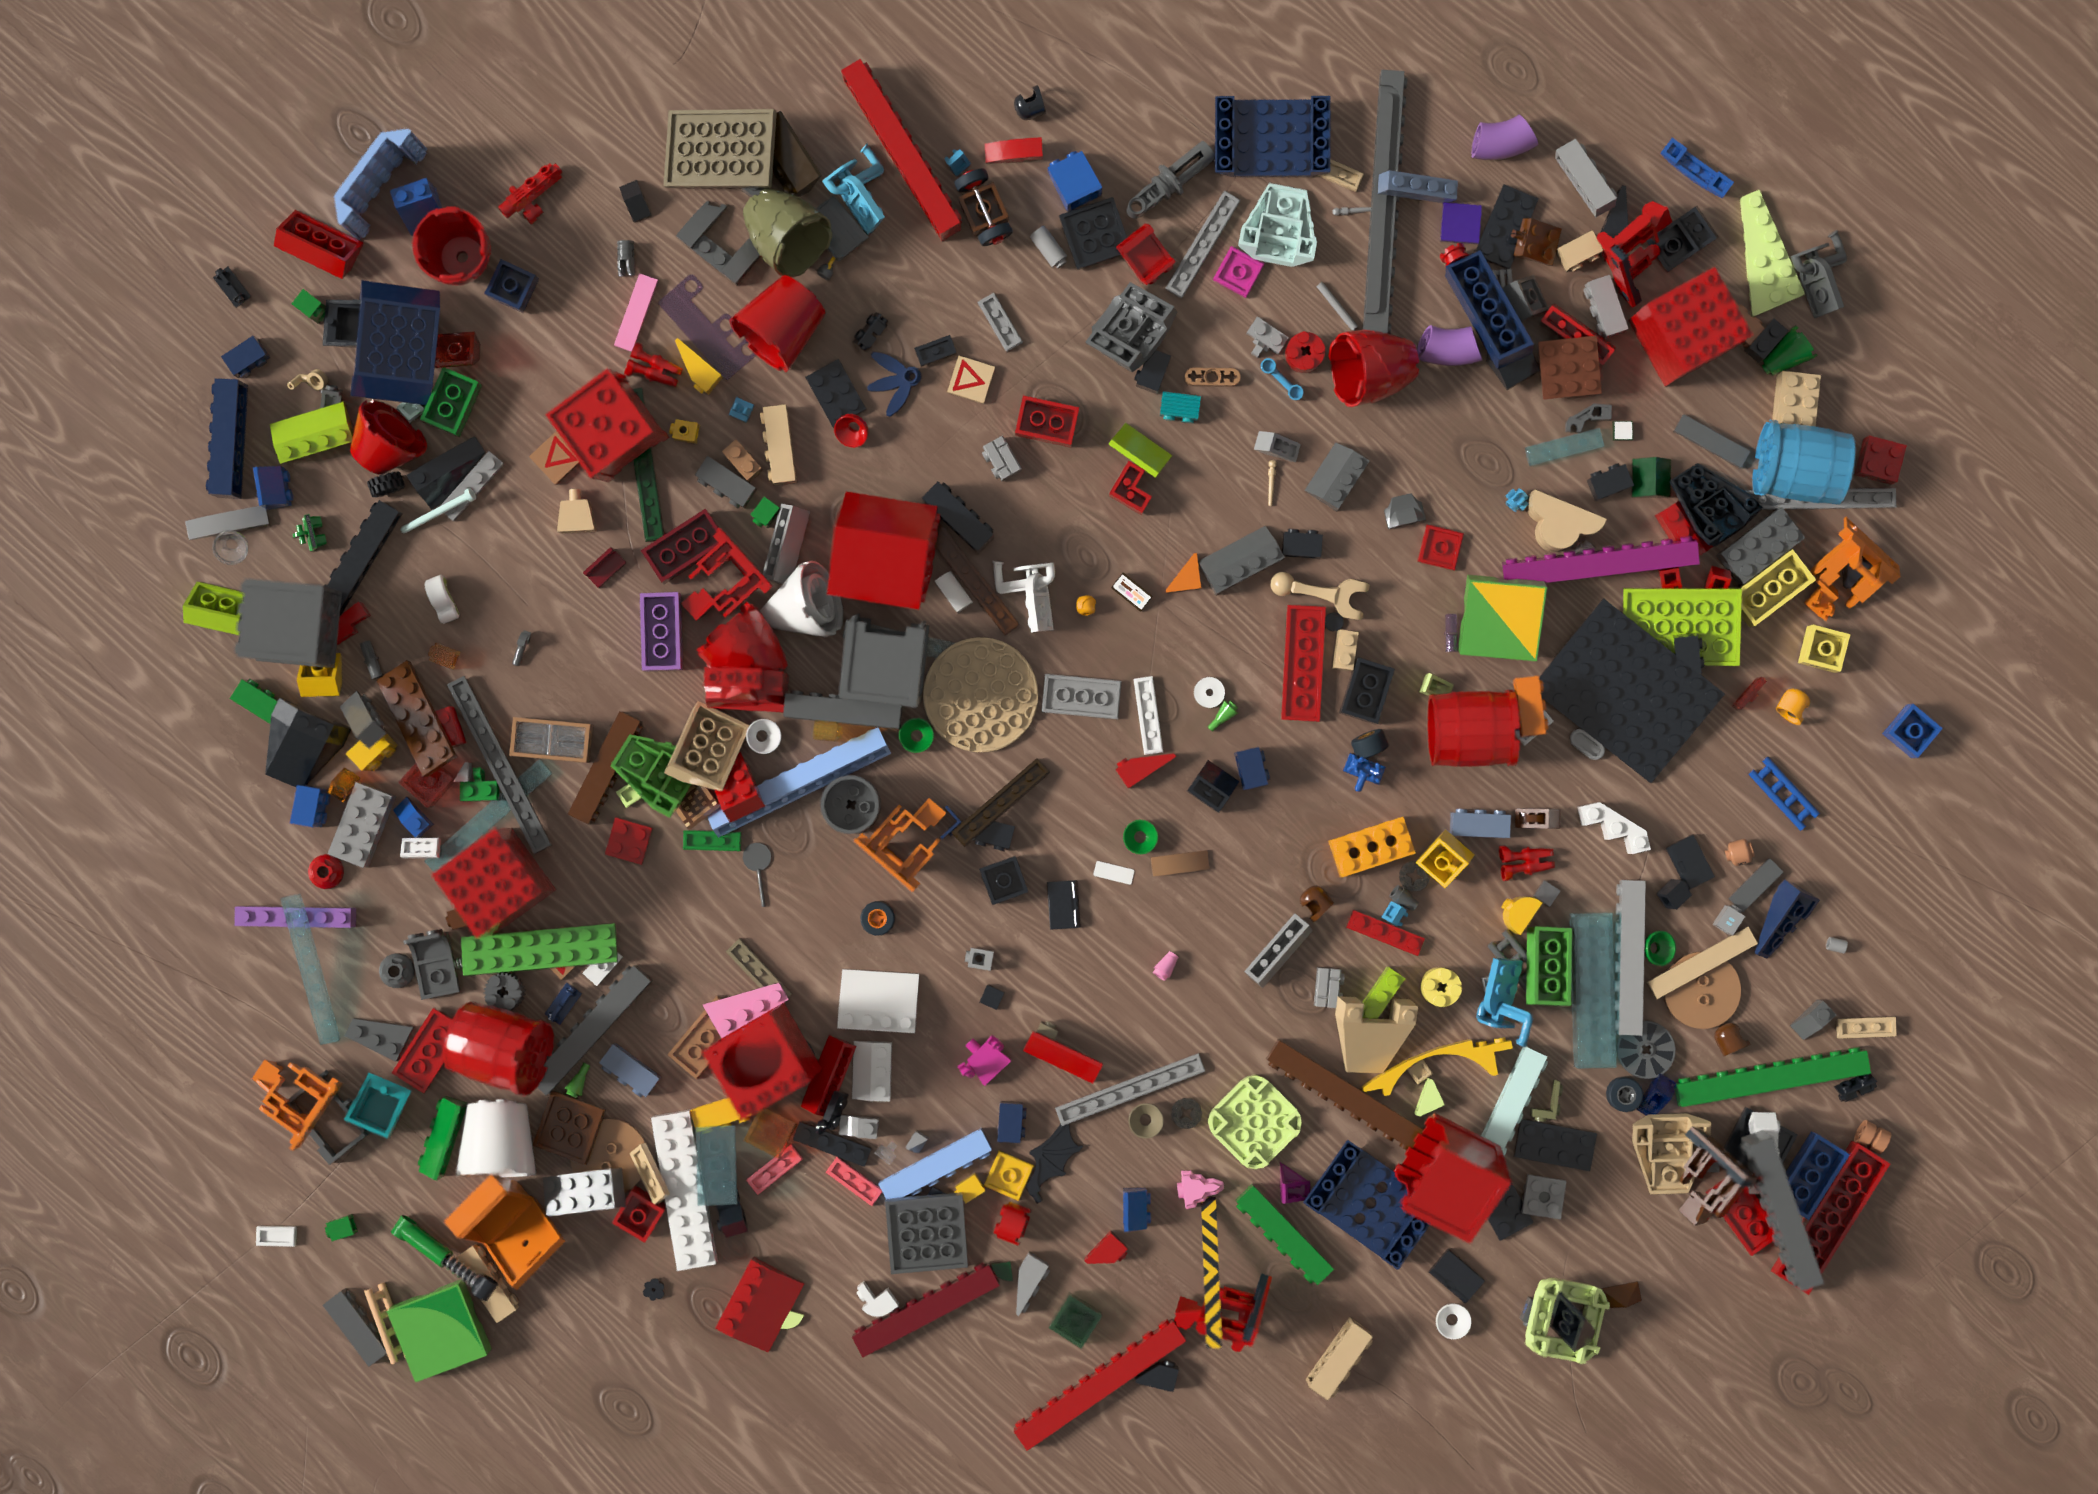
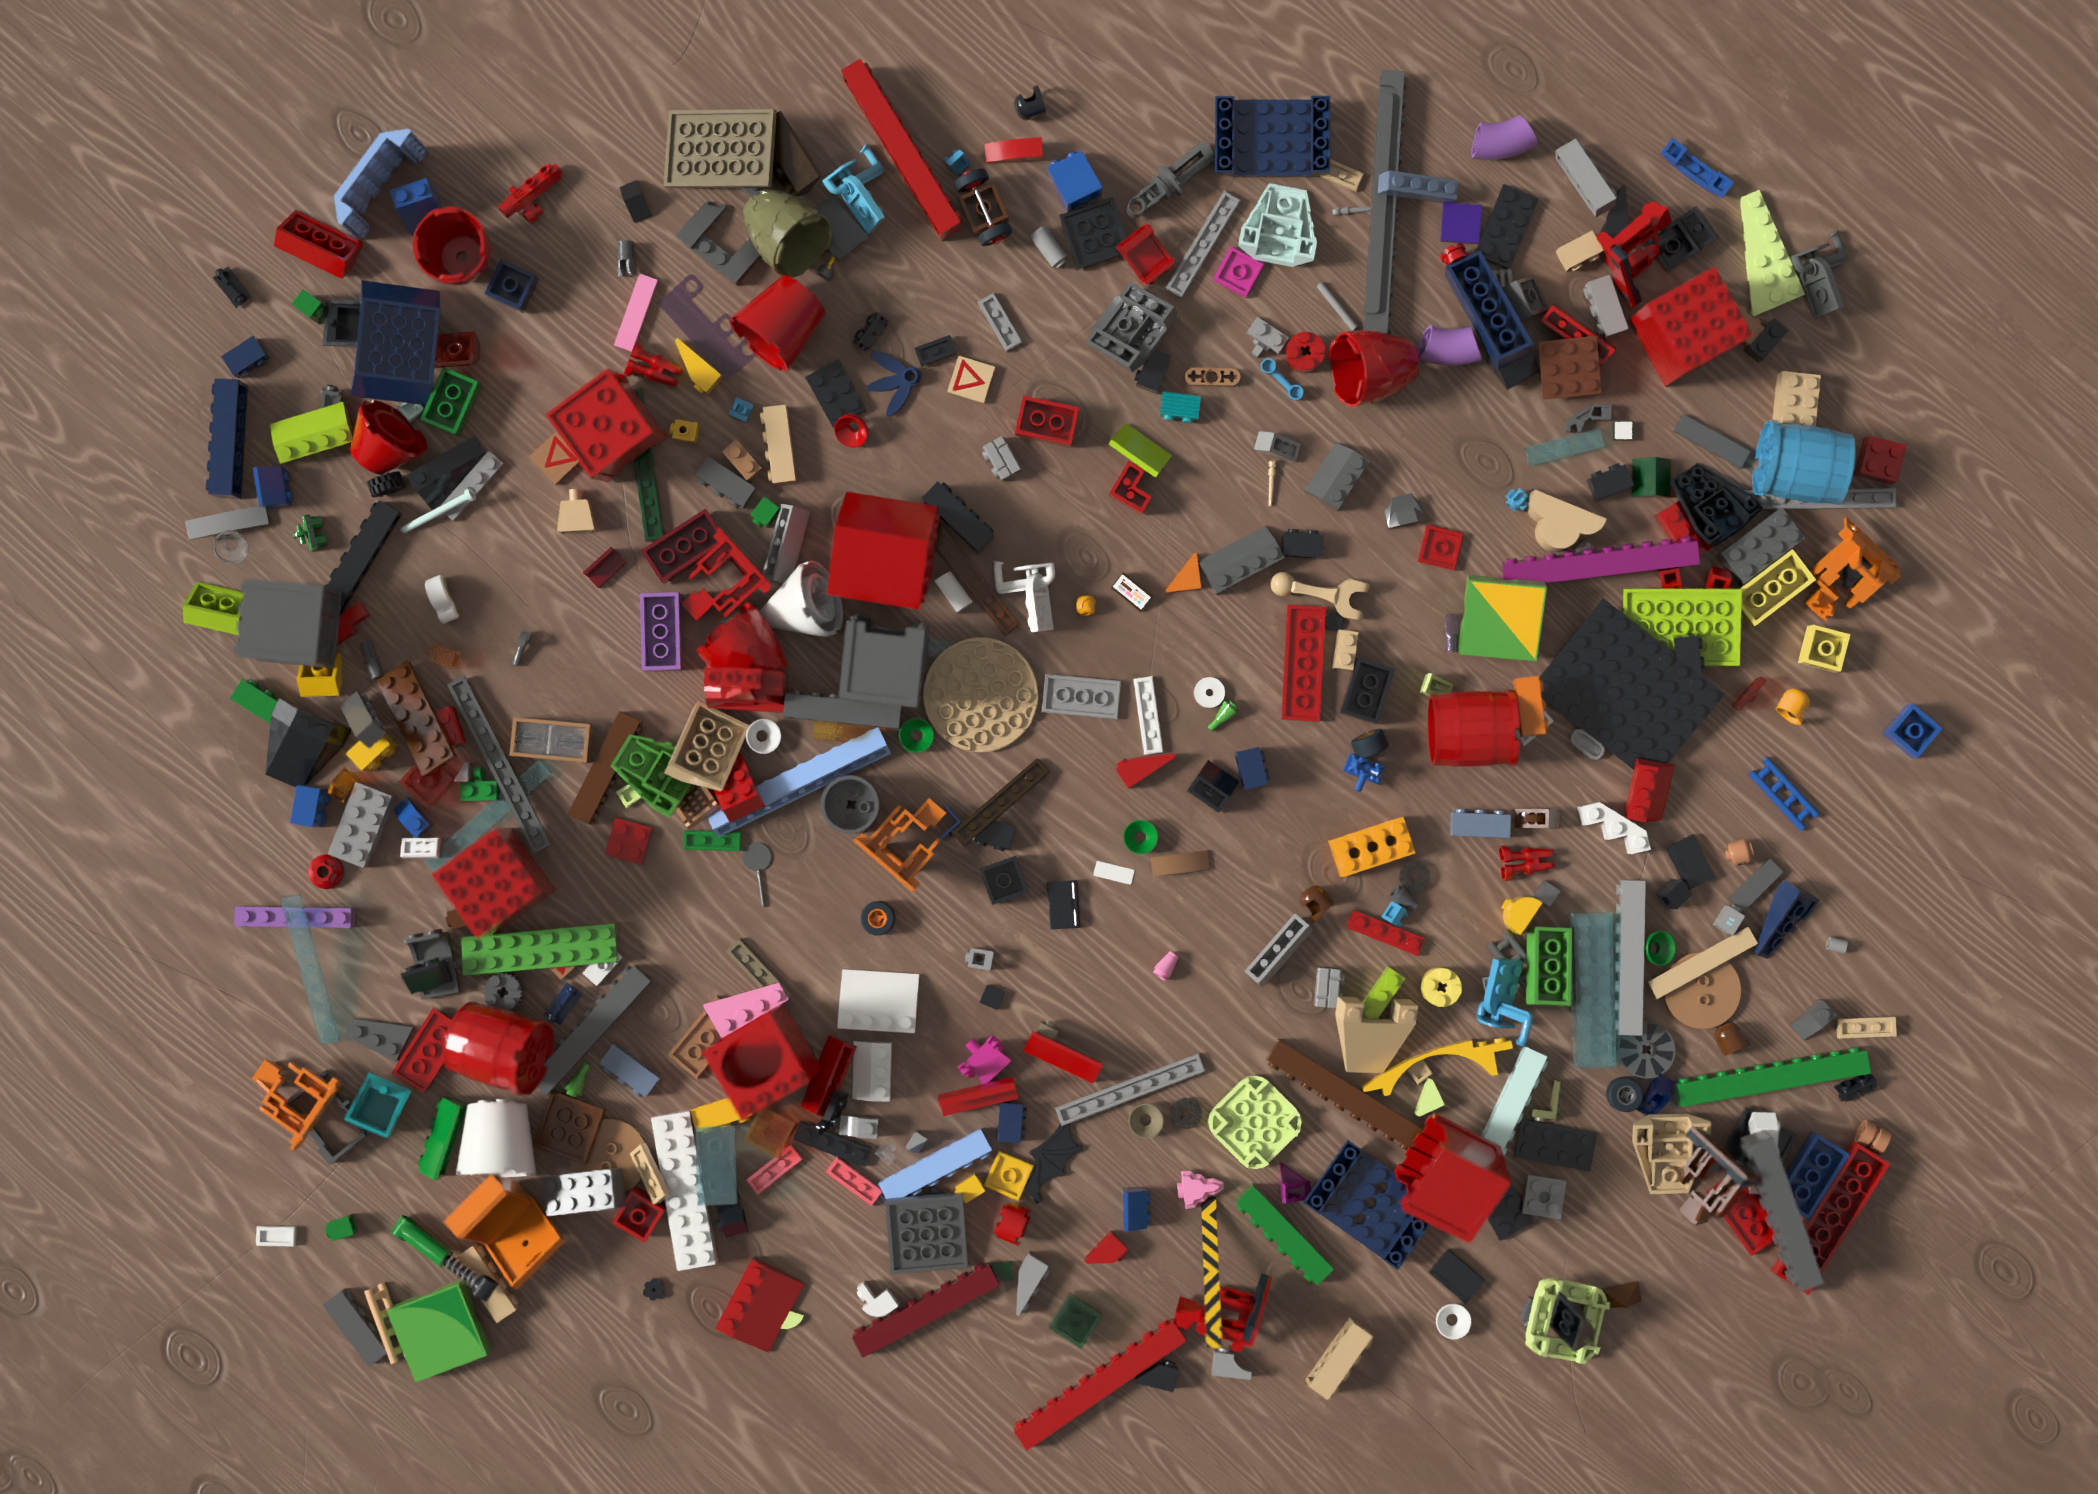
(316, 379): tan plate -> none
(406, 968): dark grey piece -> none
(425, 977): none -> black slope
(978, 1096): none -> red slope
(1226, 1366): none -> light grey arch
(1445, 858): yellow brick -> none
(1537, 241): reddish brown plate -> none
(1648, 790): none -> red slope
(1788, 353): green cone -> none

